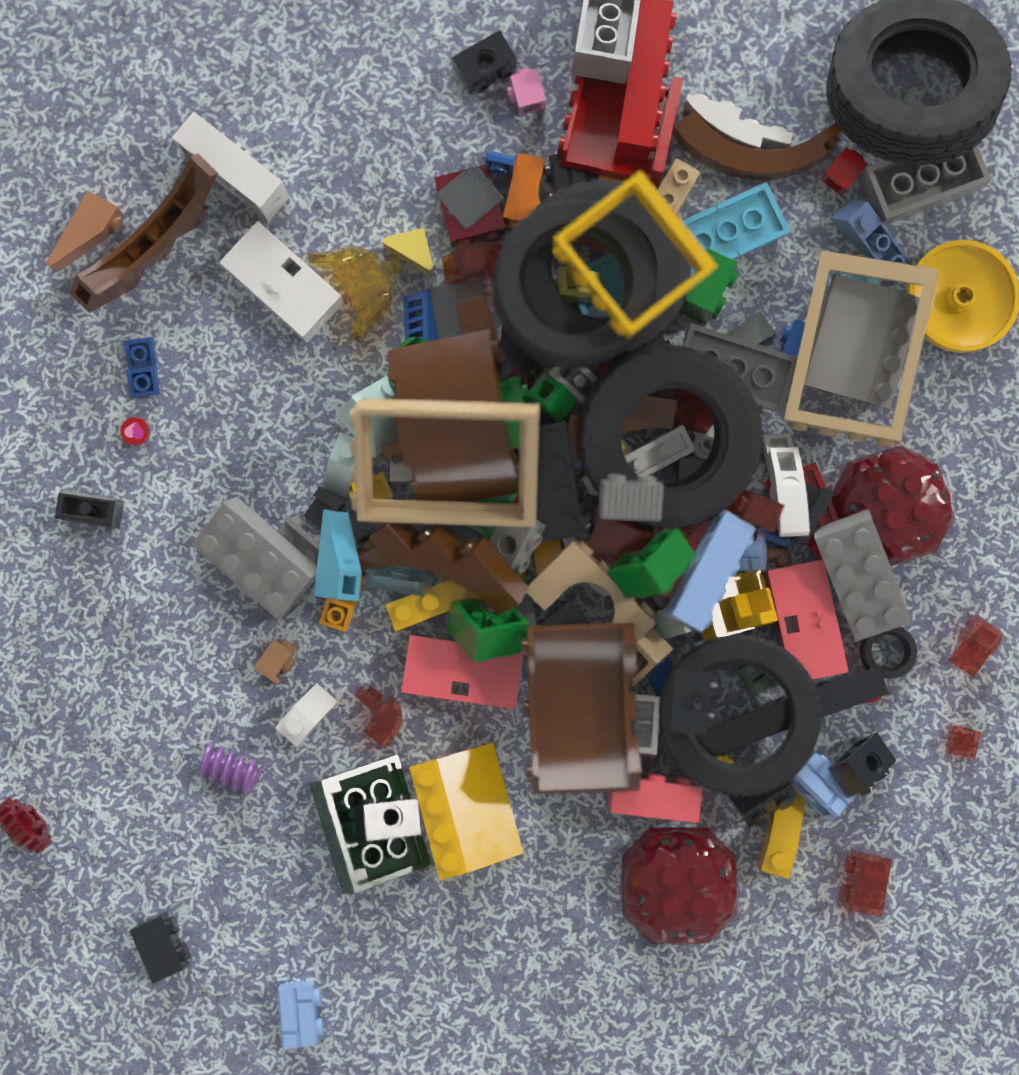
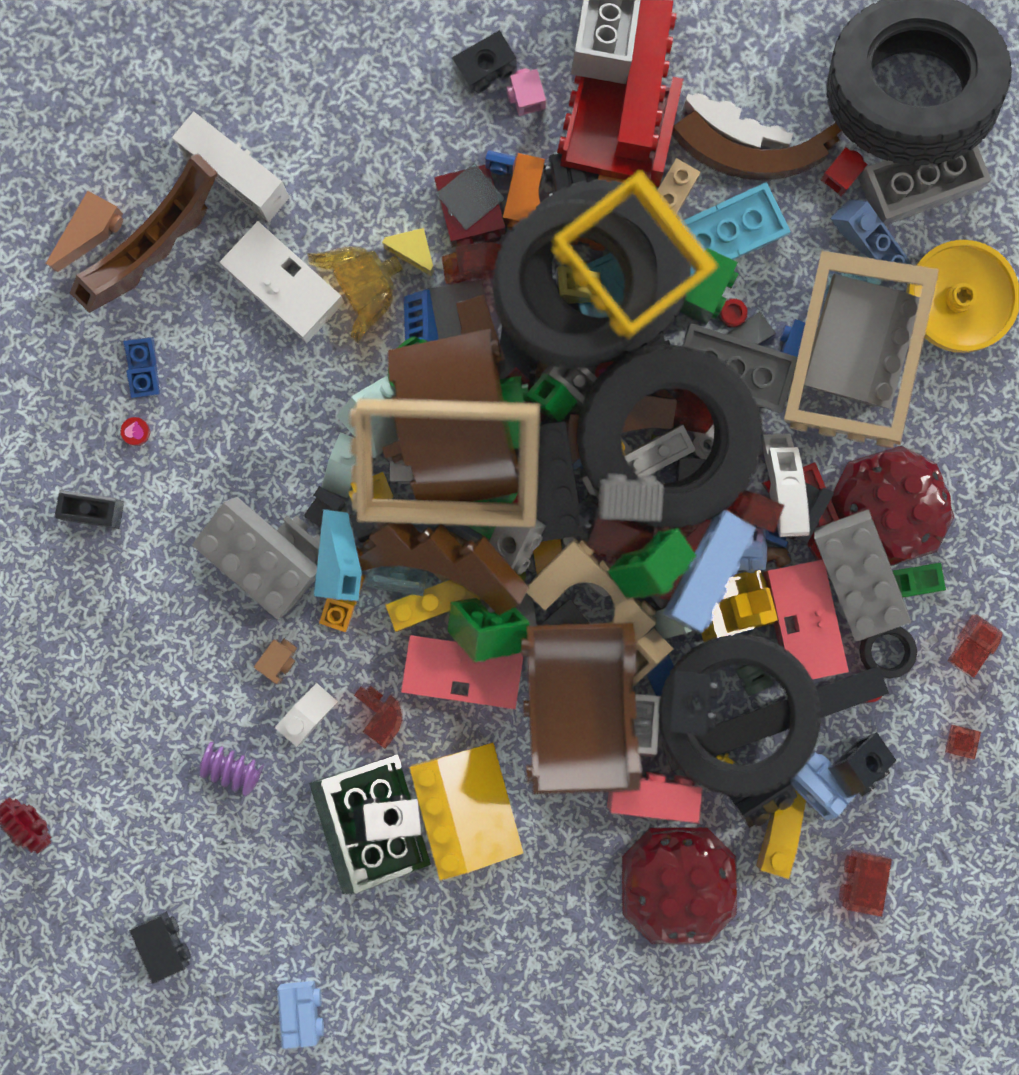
(733, 313): none -> red tile
(920, 579): none -> green slope

